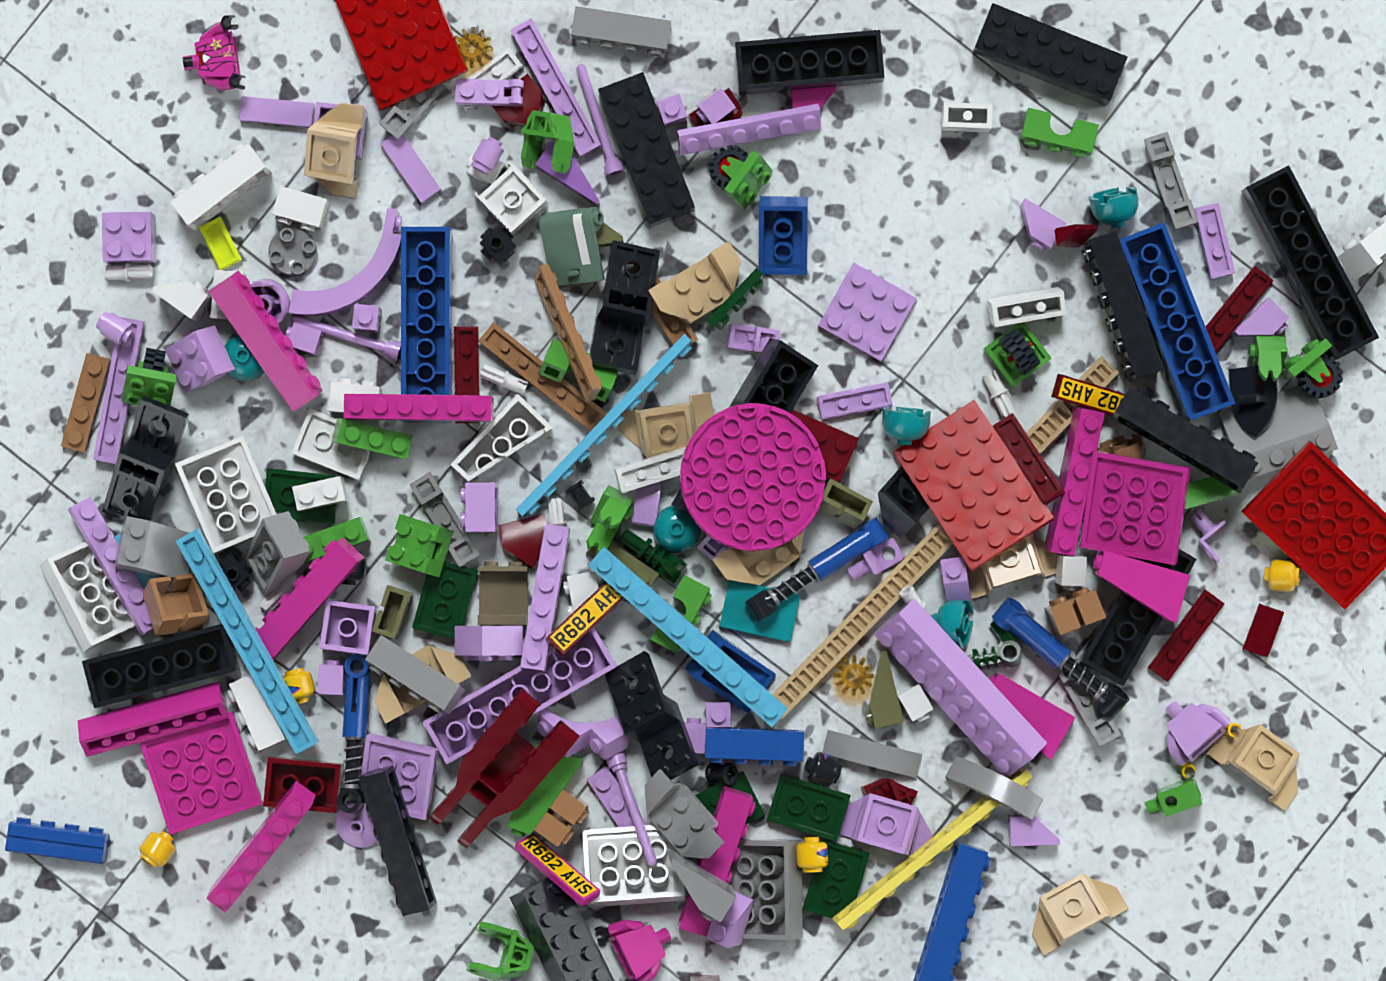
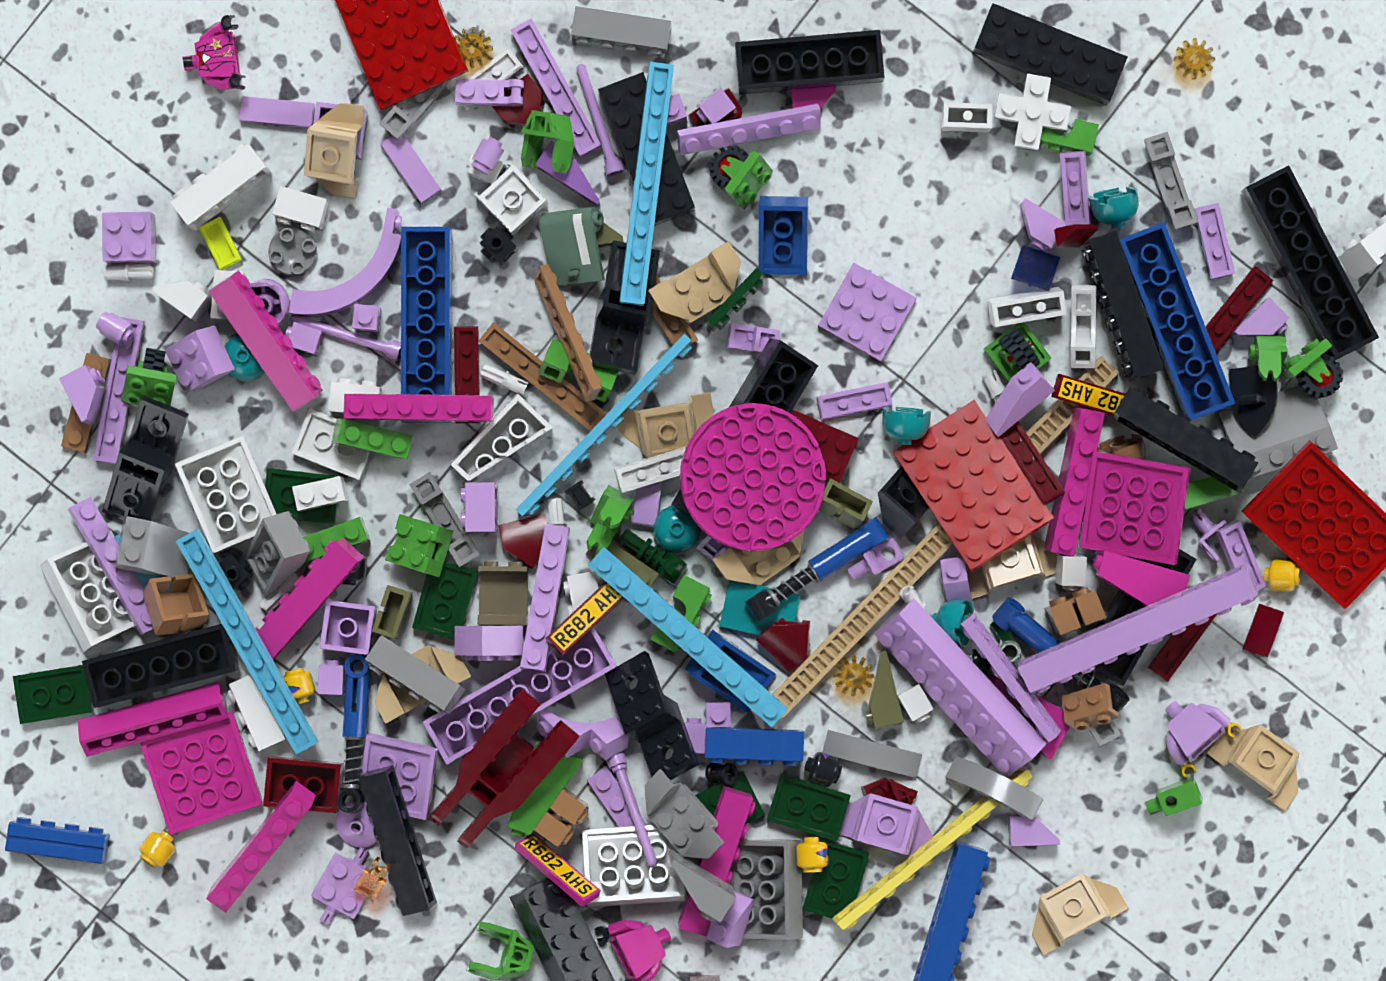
(52, 694): none -> dark green plate
(85, 392): none -> lavender slope
(337, 886): none -> lavender plate
(372, 880): none -> clear orange plate
(646, 183): none -> medium azure plate
(787, 642): none -> dark red slope
(1007, 672): none -> lavender plate
(1019, 397): none -> lavender slope
(1032, 112): none -> white plate
(1035, 268): none -> clear blue piece
(1075, 187): none -> lavender plate
(1083, 326): none -> white arch
(1088, 707): none -> medium nougat bracket
(1137, 629): none -> lavender brick
(1199, 50): none -> clear yellow gear
(1239, 551): none -> lavender plate

